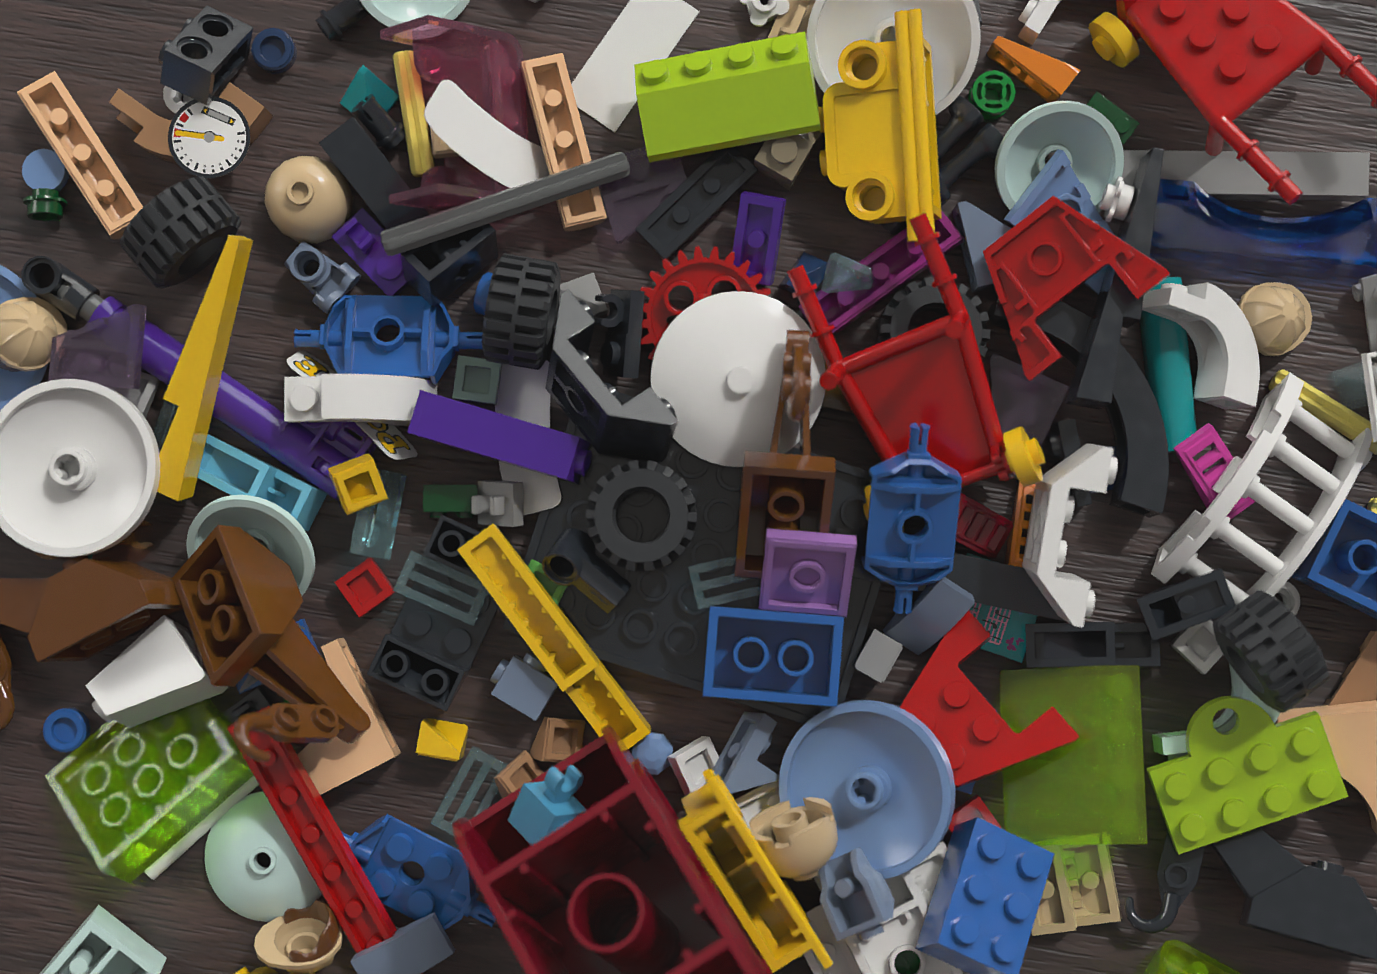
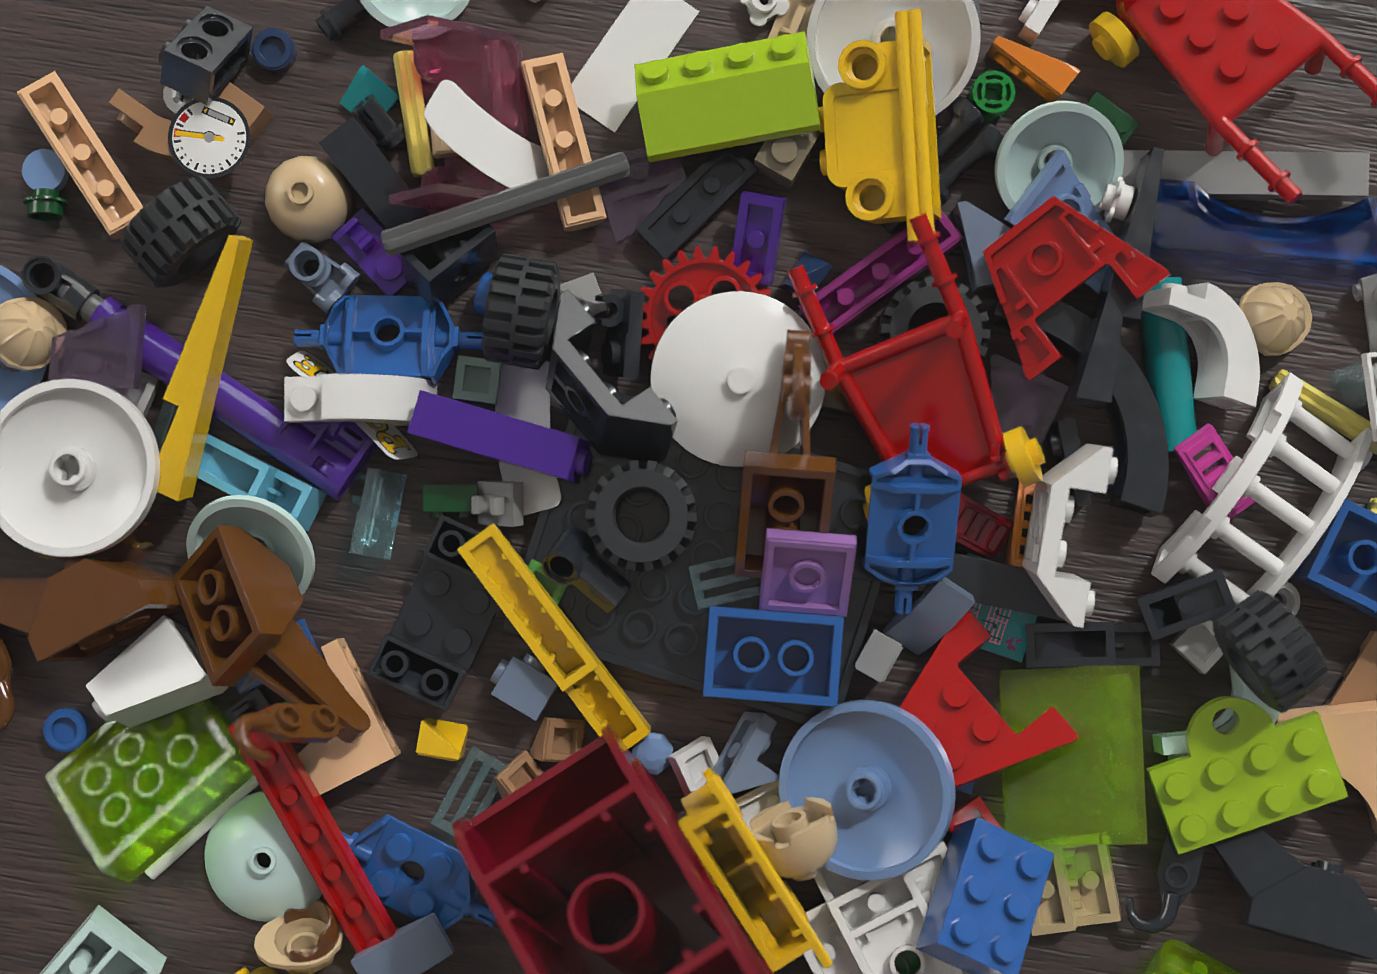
(357, 483): yellow slope -> none
(365, 587): red plate -> none
(408, 572): clear light blue tile -> none
(547, 804): dark azure brick -> none
(846, 275): clear light blue slope -> none
(855, 896): sand blue hand -> none

